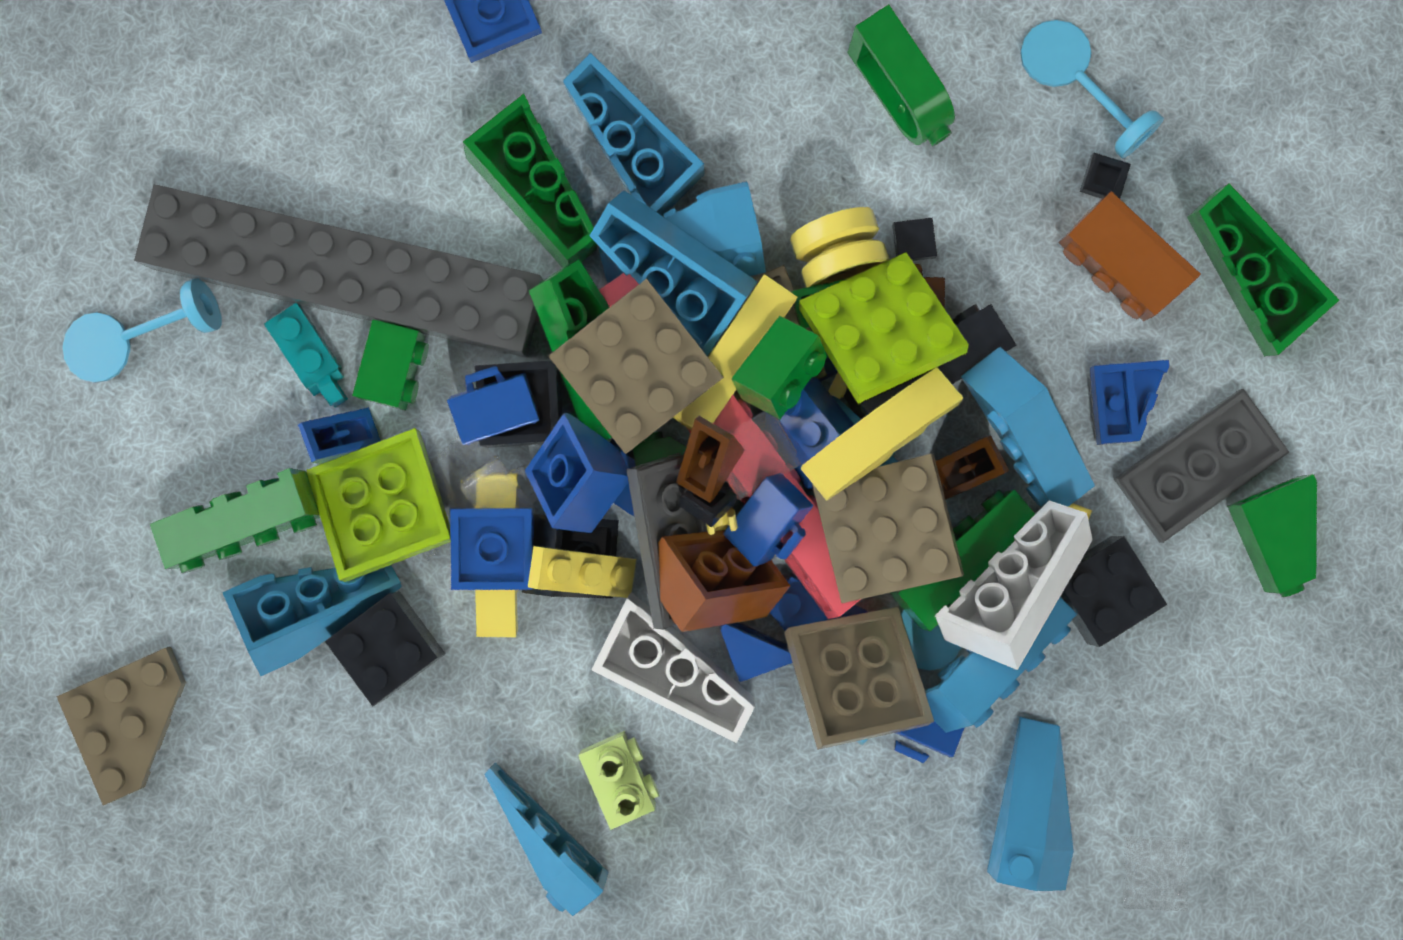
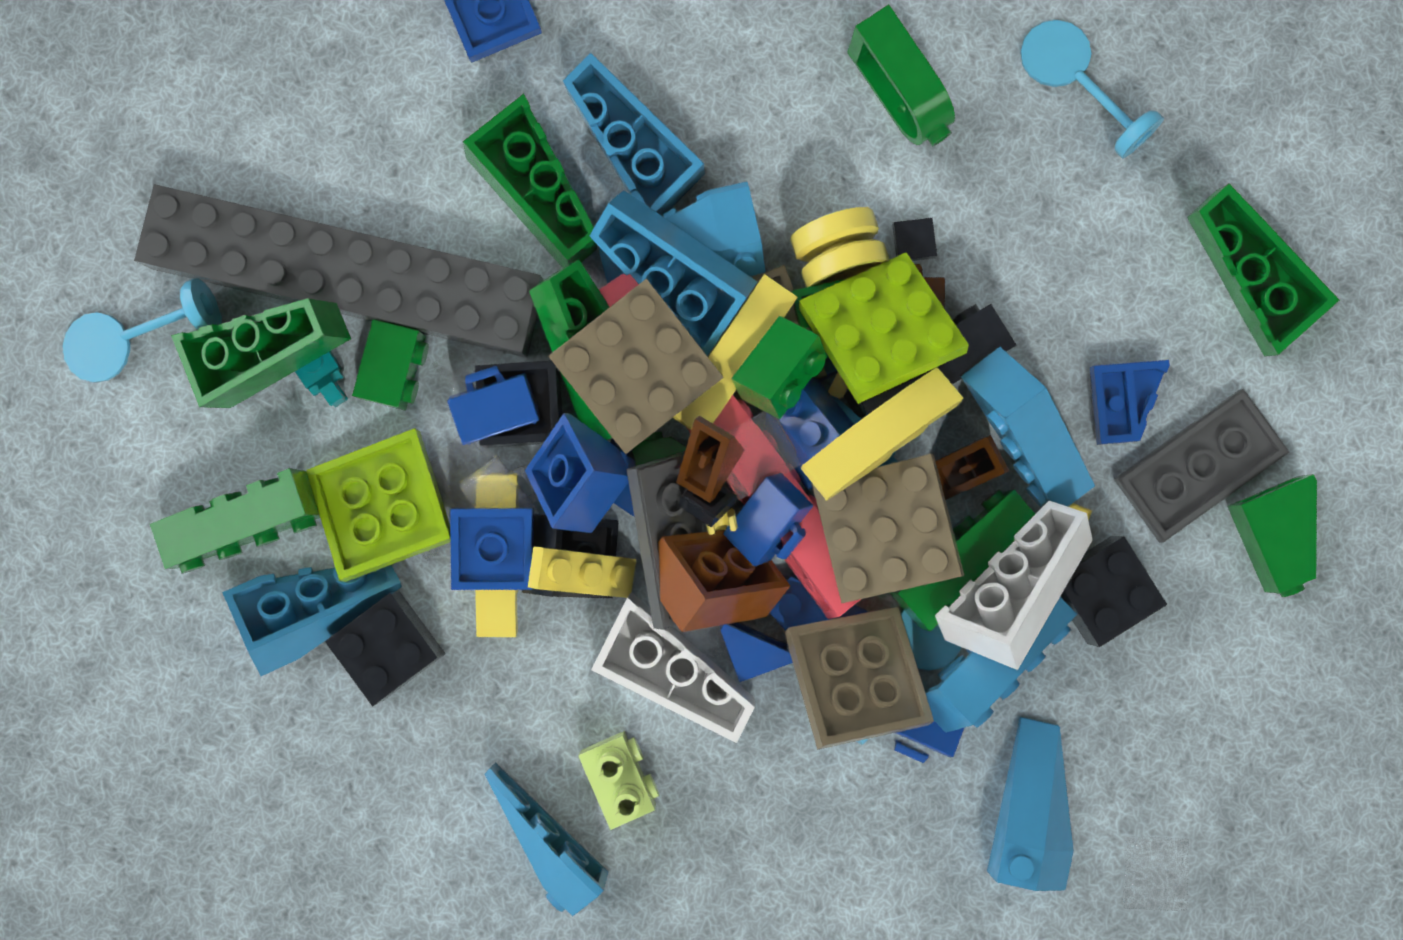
(123, 721): dark tan plate -> none
(255, 351): none -> green wedge
(338, 434): blue slope -> none
(1104, 176): black tile -> none
(1128, 258): dark orange slope -> none

